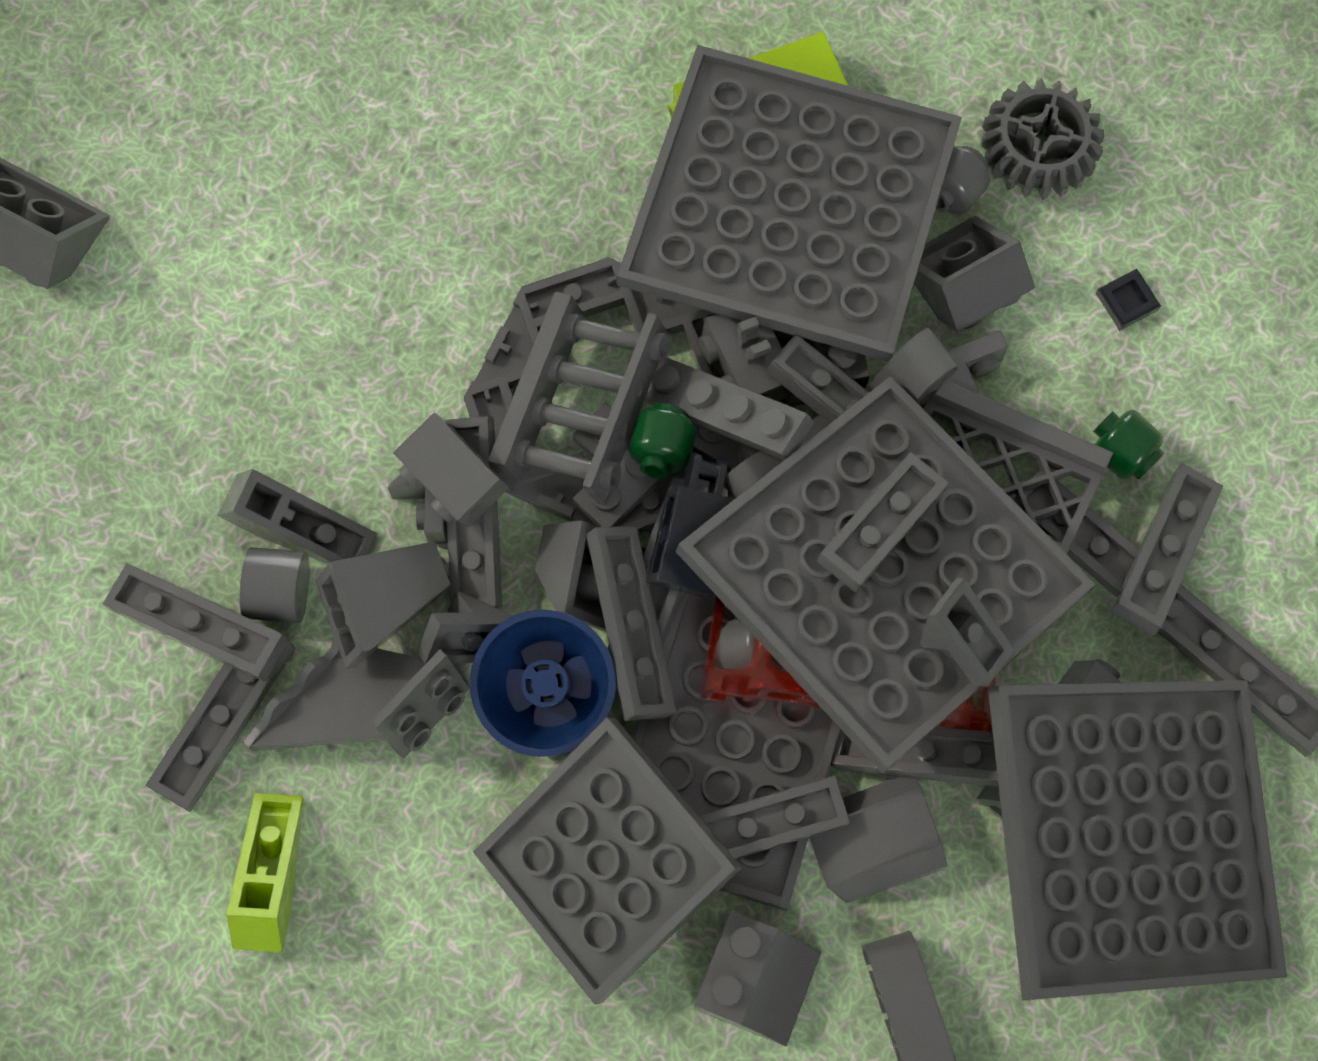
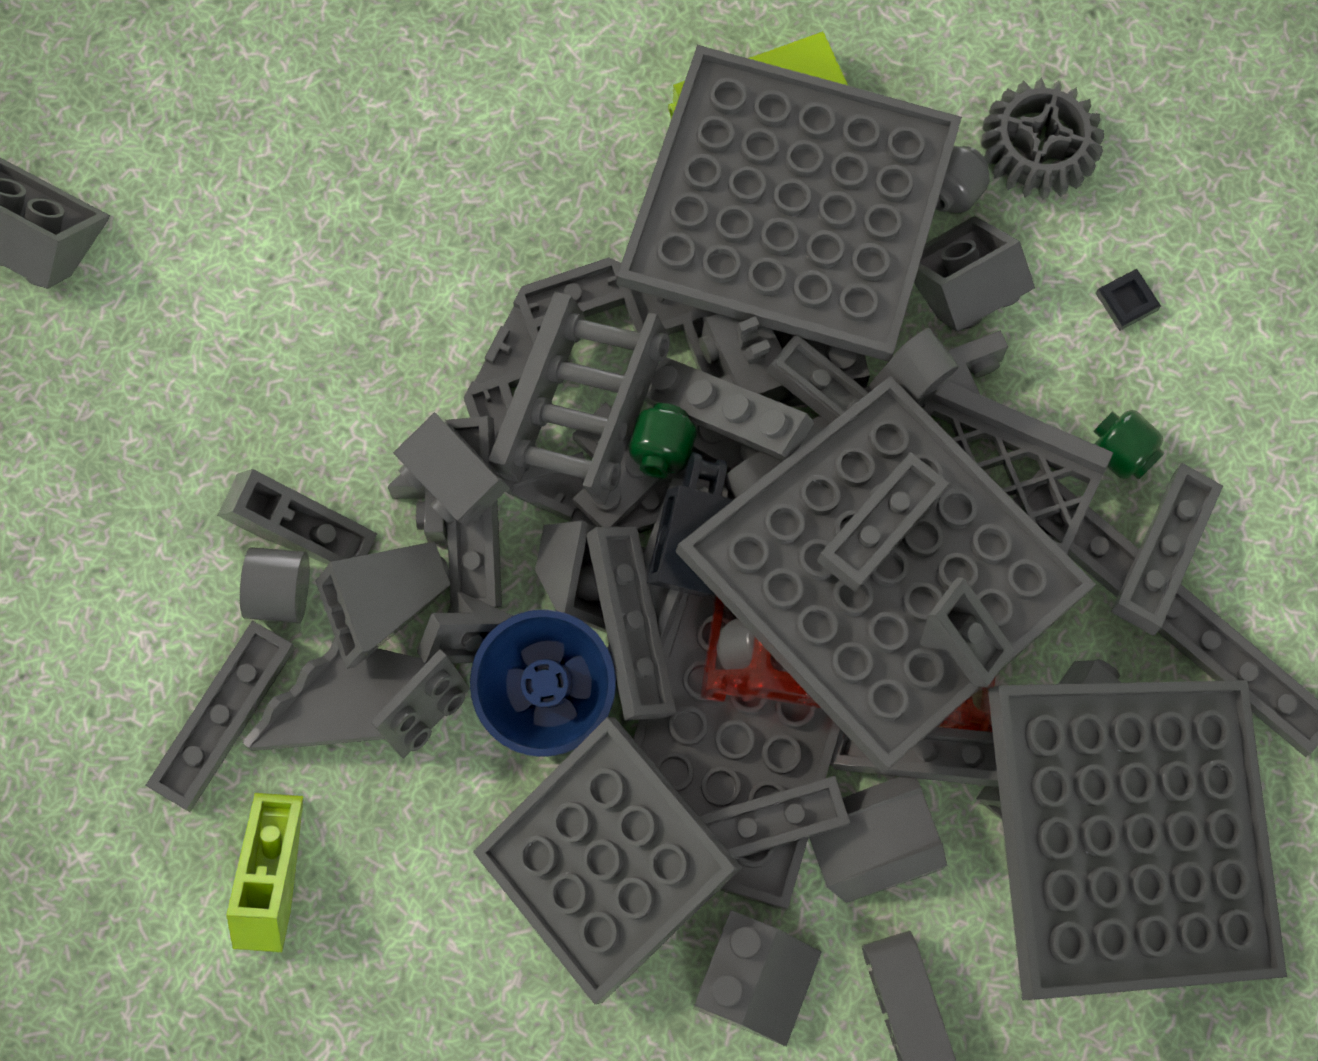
(196, 622): dark grey plate -> none

